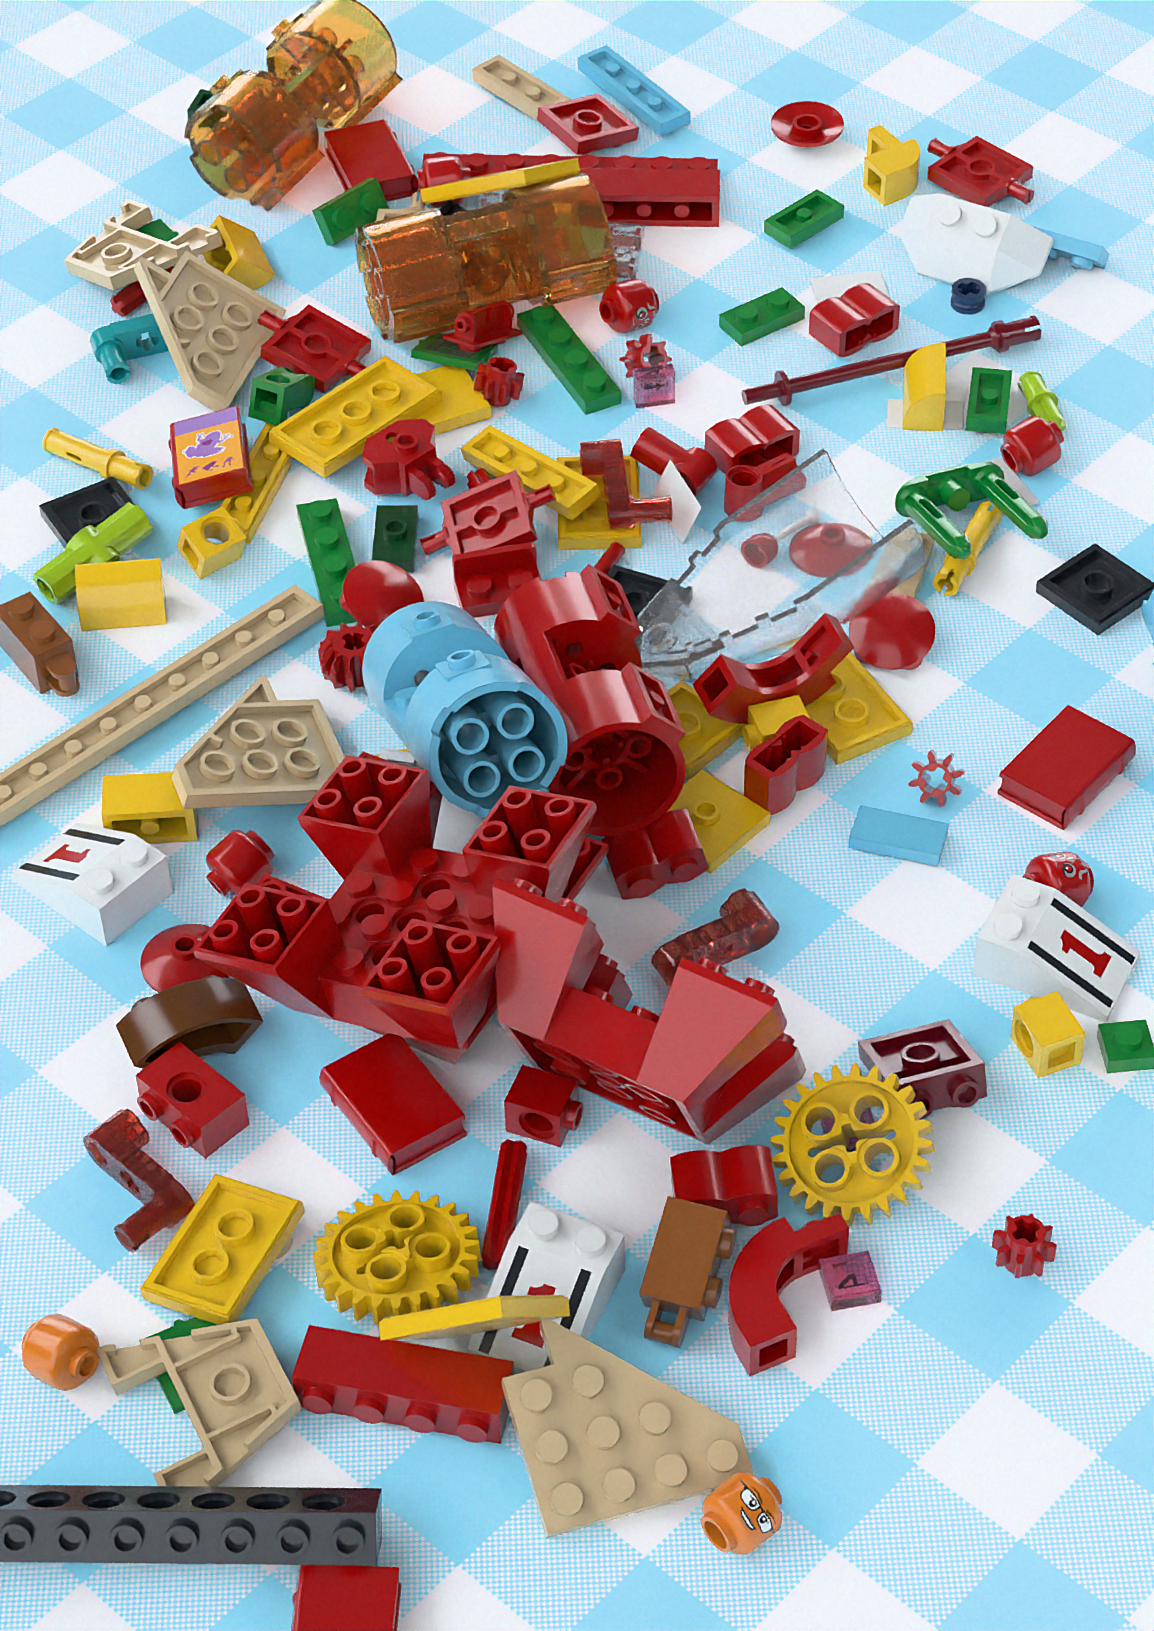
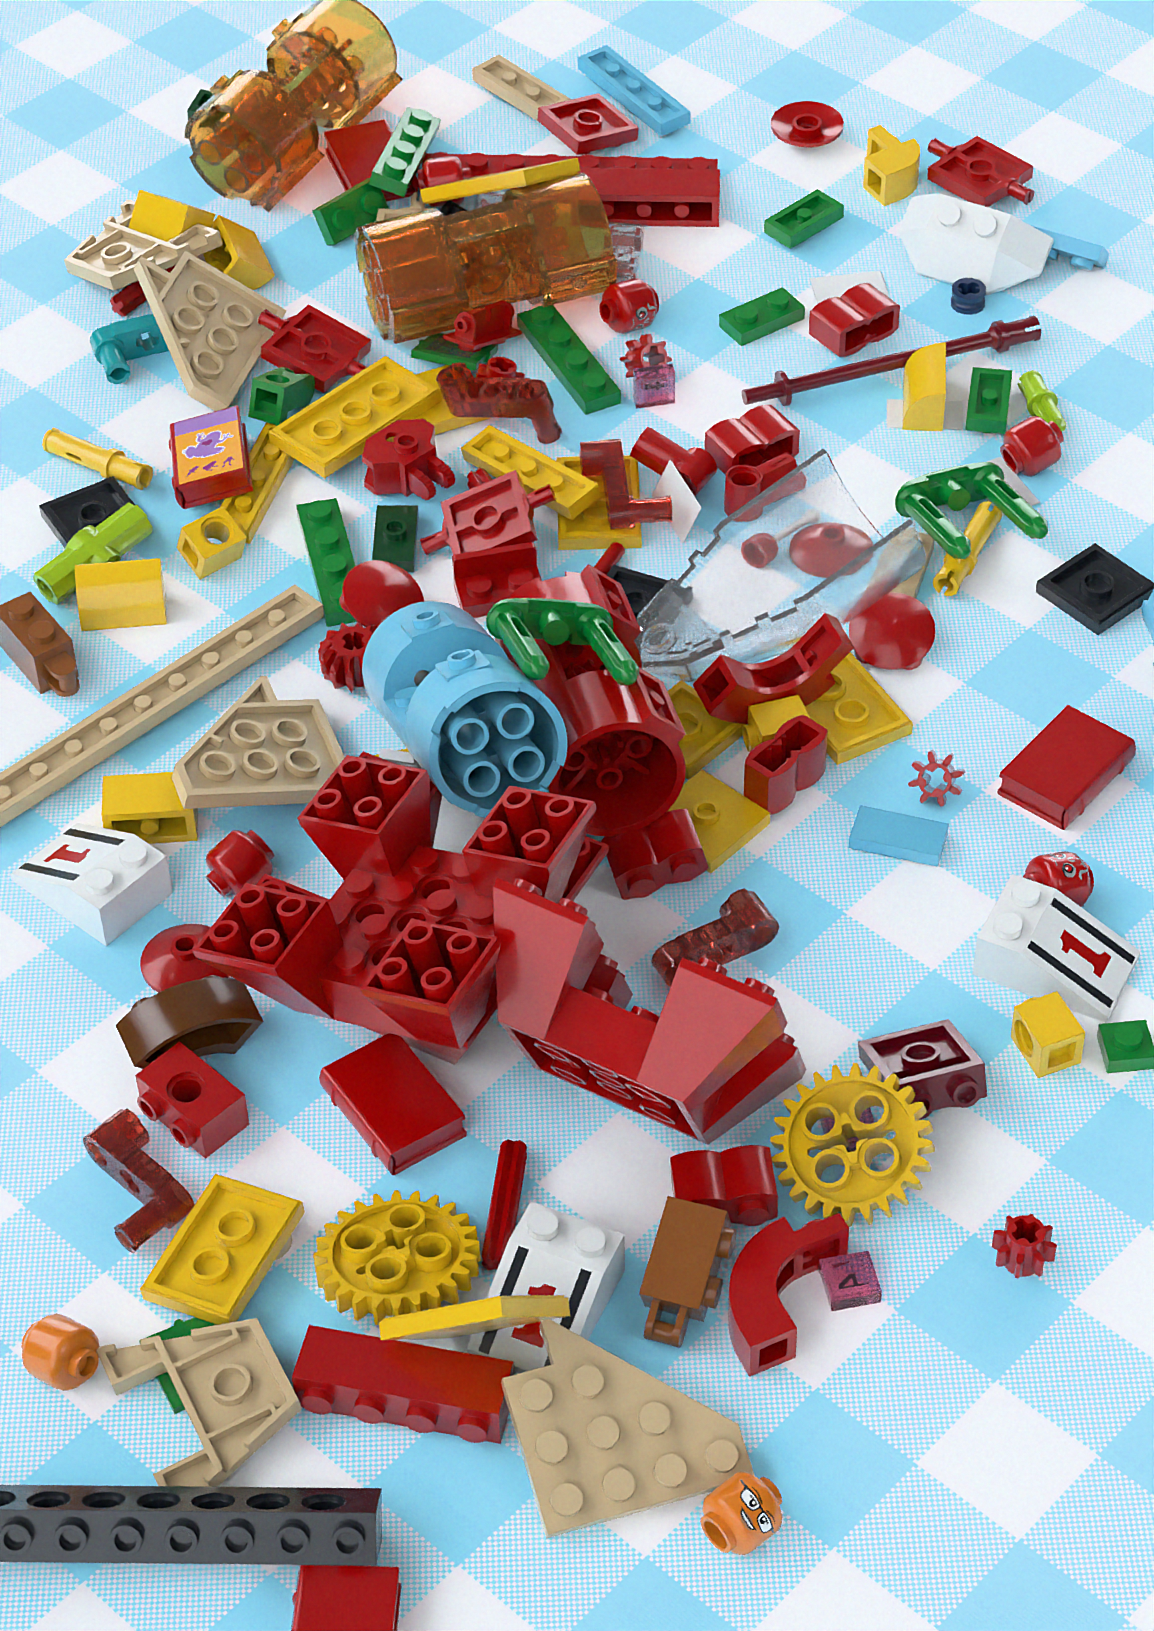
(165, 217): none -> yellow brick
(405, 151): none -> plate
(499, 399): none -> clear red beam
(542, 1106): red brick -> none
(556, 621): none -> green piece

